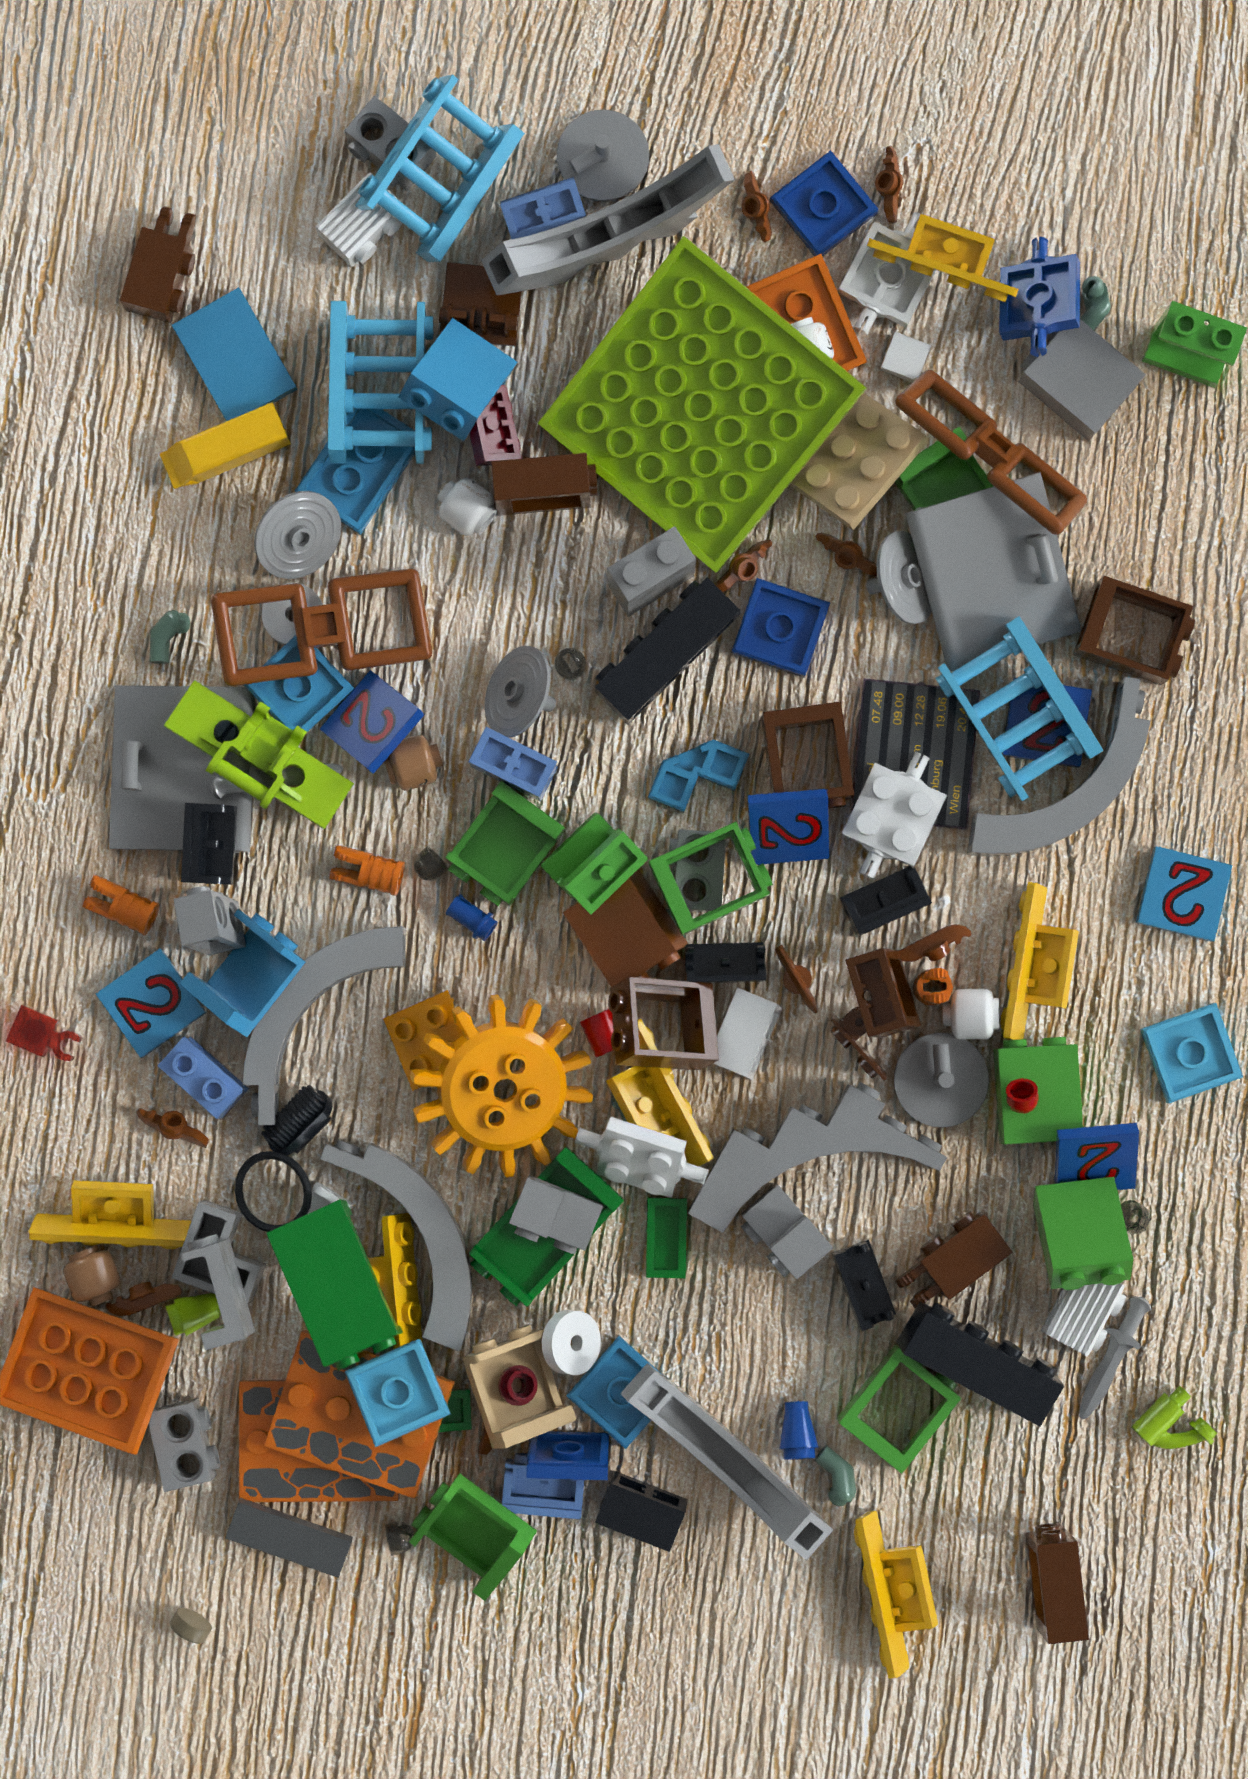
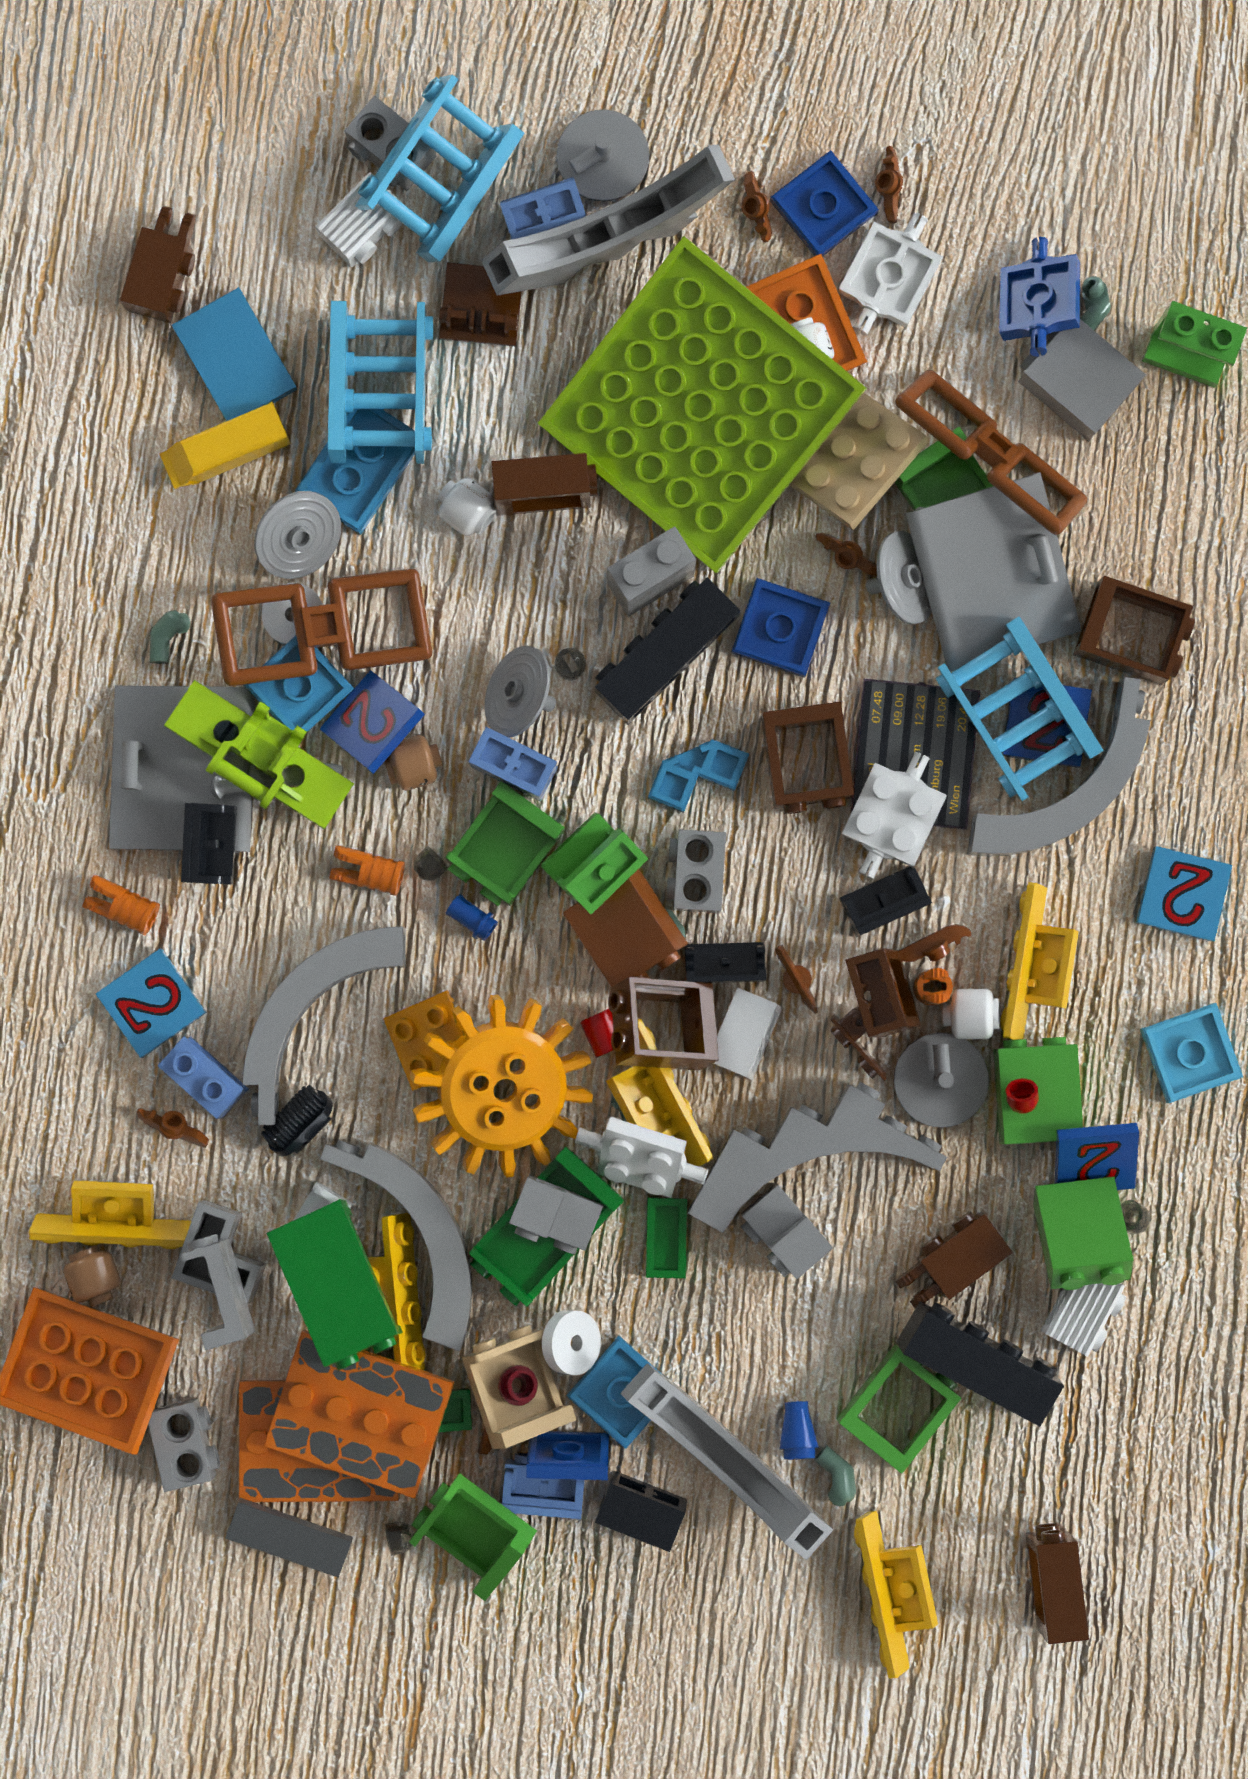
(38, 1032): clear red plate -> none
(143, 1297): dark orange piece -> none
(190, 1625): dark tan tile -> none
(192, 1313): lime cone -> none
(208, 921): light grey brick -> none
(249, 976): dark azure panel -> none
(275, 1156): black tyre -> none
(397, 1392): medium azure tile -> none
(457, 379): dark azure panel -> none
(495, 432): bracket -> none
(743, 845): bright green window -> none
(744, 565): dark orange piece -> none
(789, 826): blue tile -> none
(864, 1285): black hinge -> none
(905, 357): white tile -> none
(950, 251): yellow bracket -> none
(1119, 1344): light grey sword -> none
(1162, 1415): lime plant -> none

